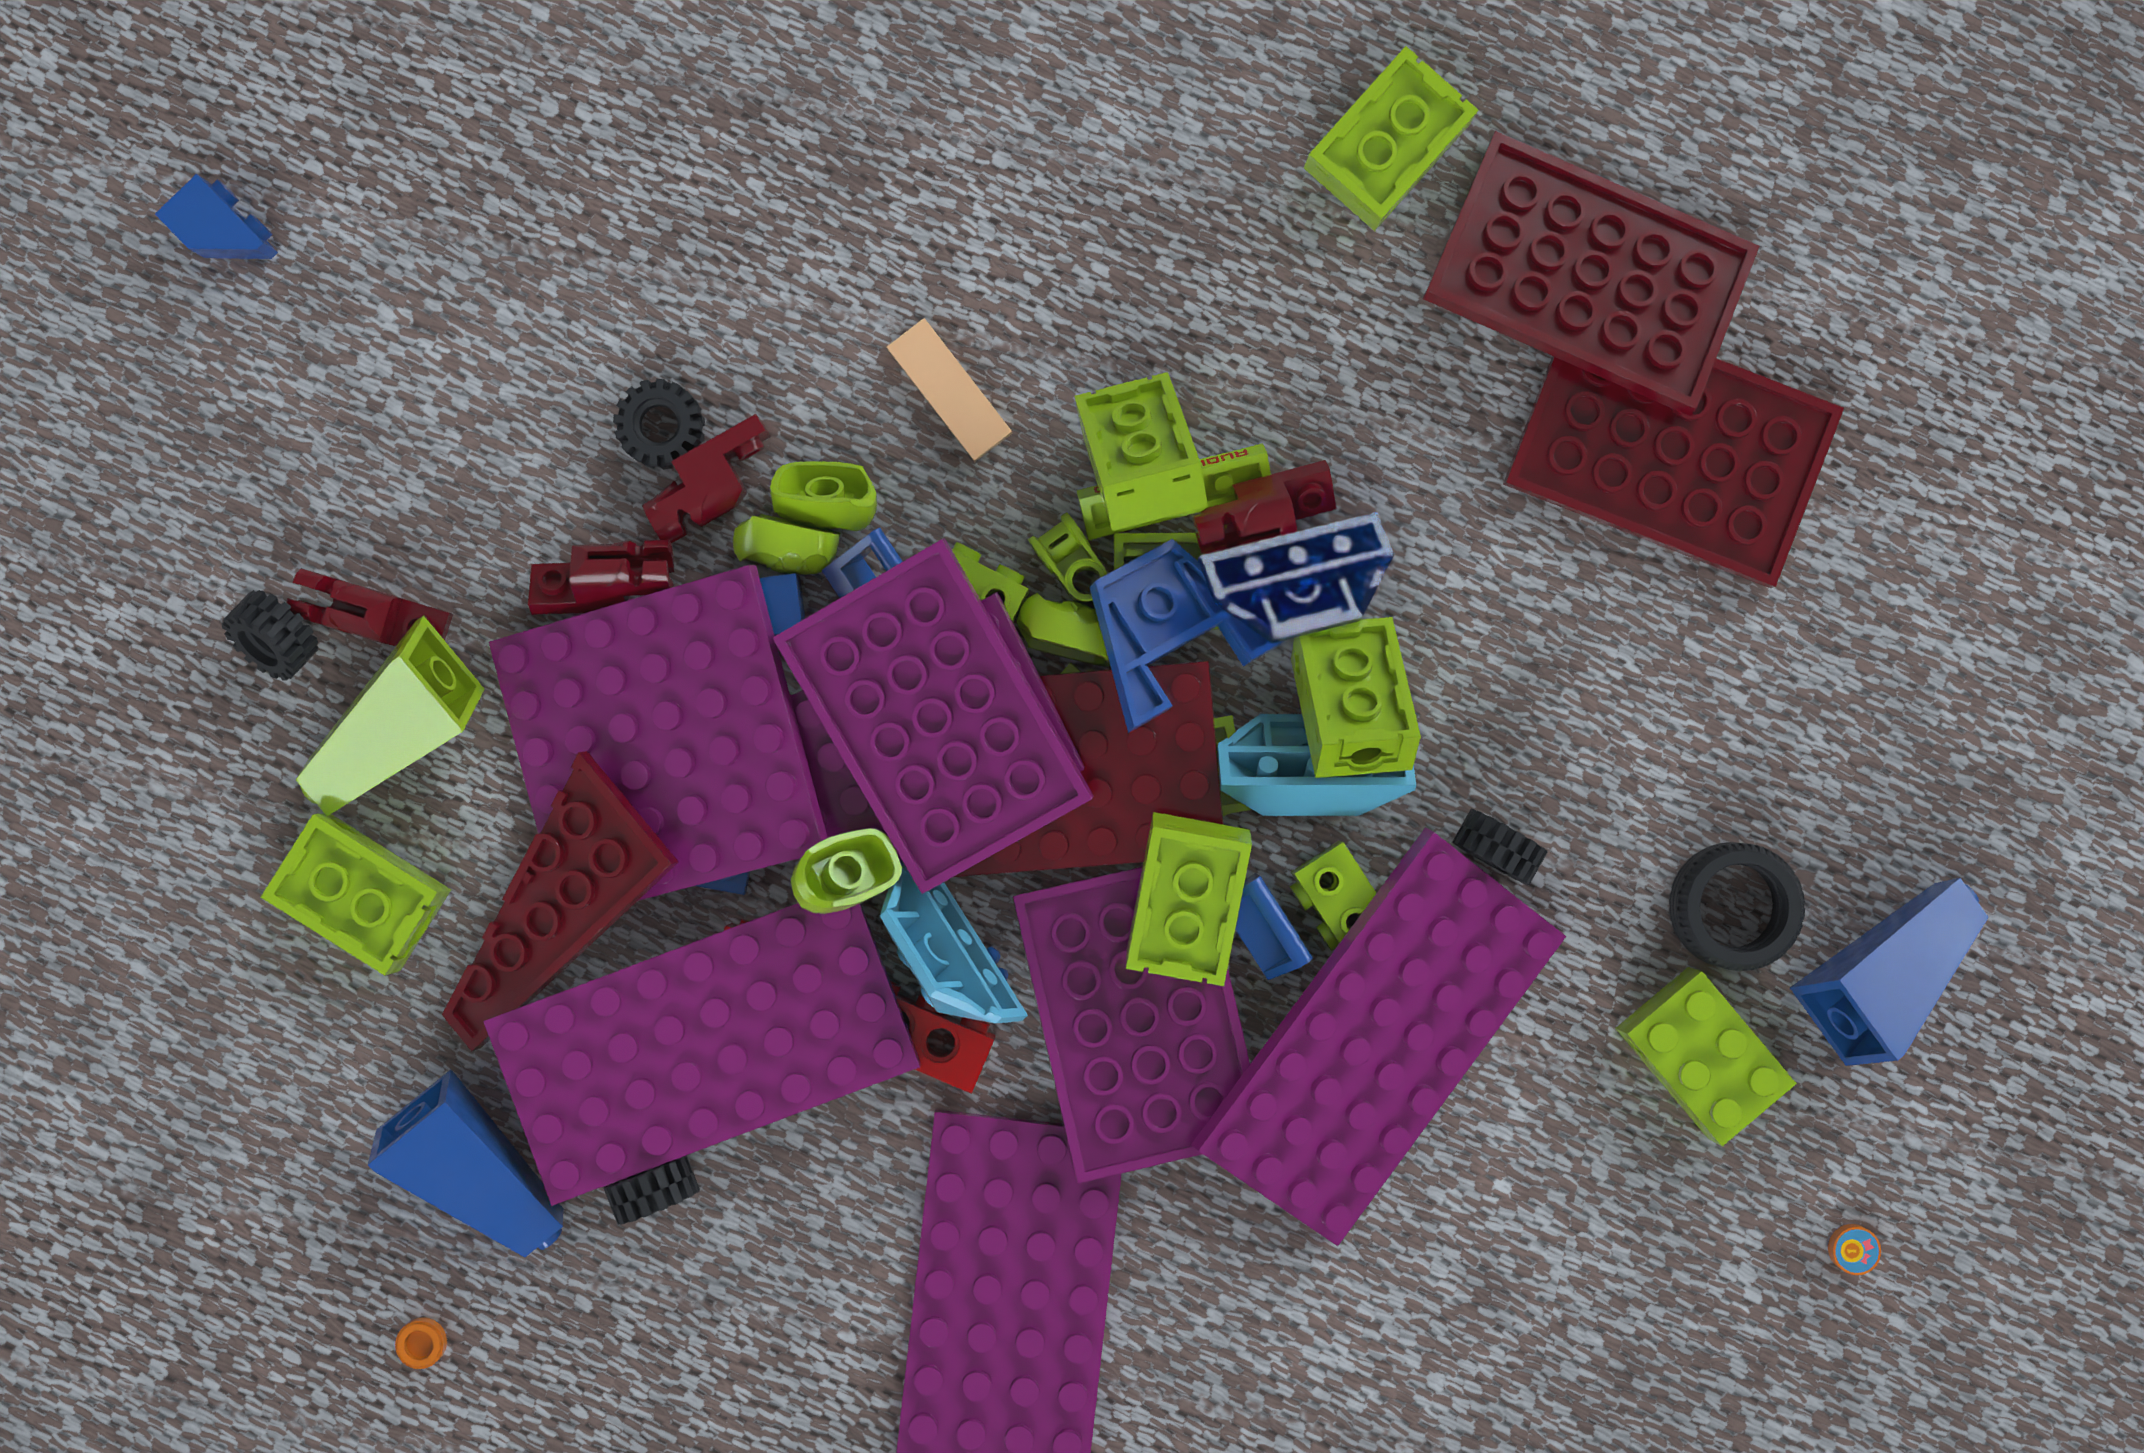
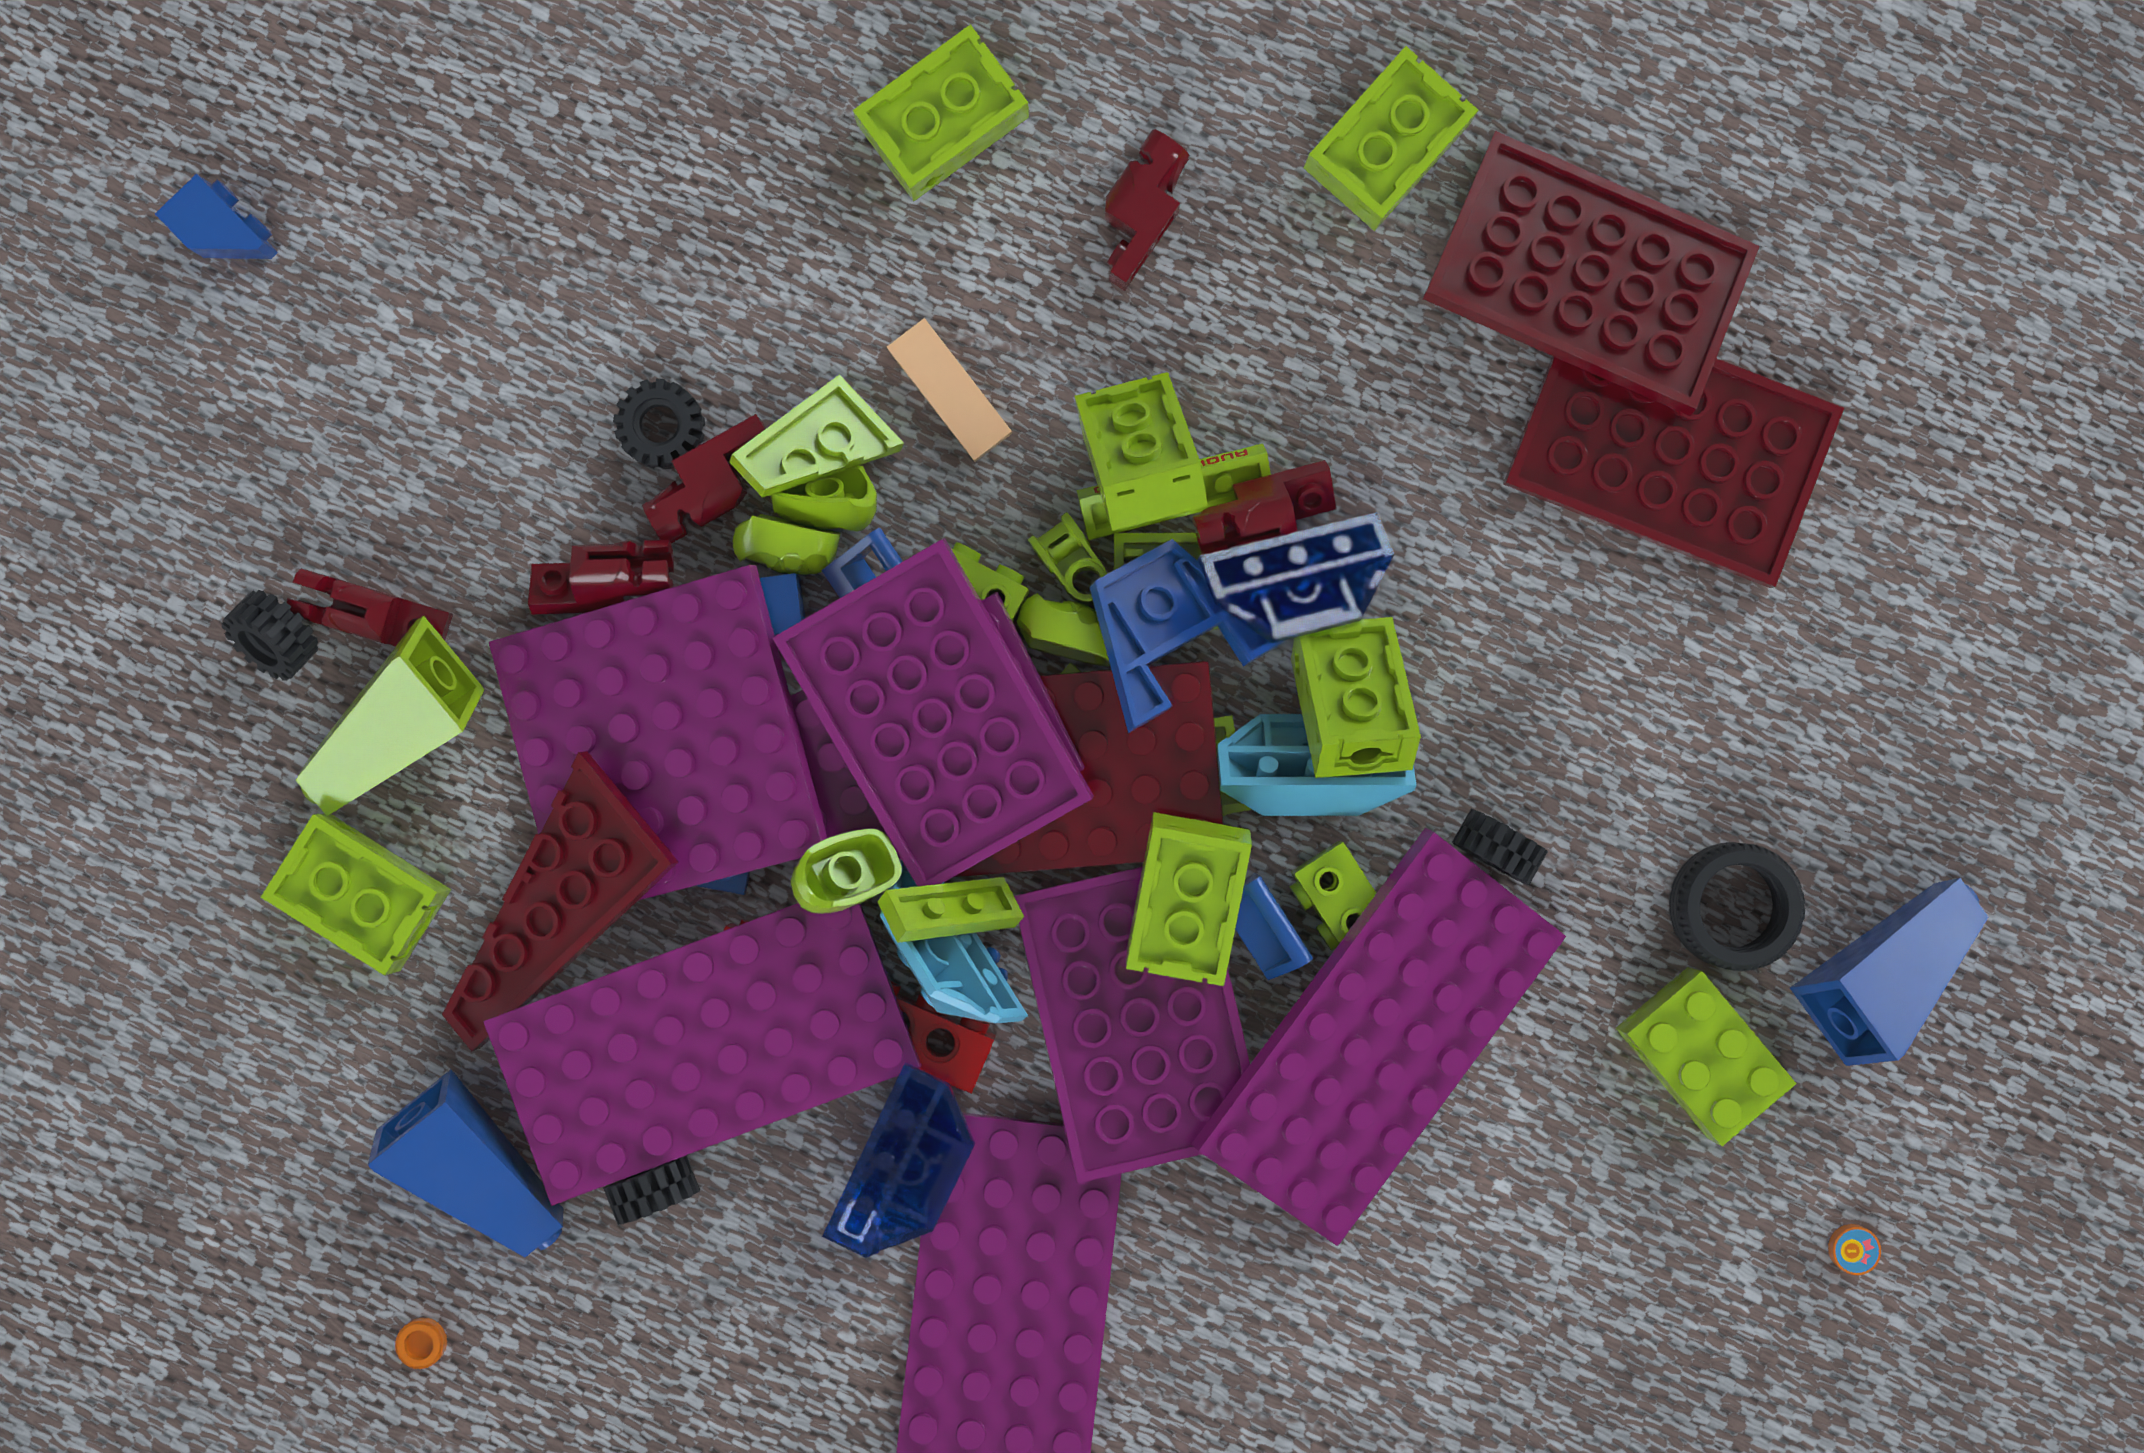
(815, 440): none -> lime wing
(904, 1167): none -> clear blue wedge
(941, 113): none -> lime piece
(950, 909): none -> lime plate
(1141, 204): none -> dark red plate

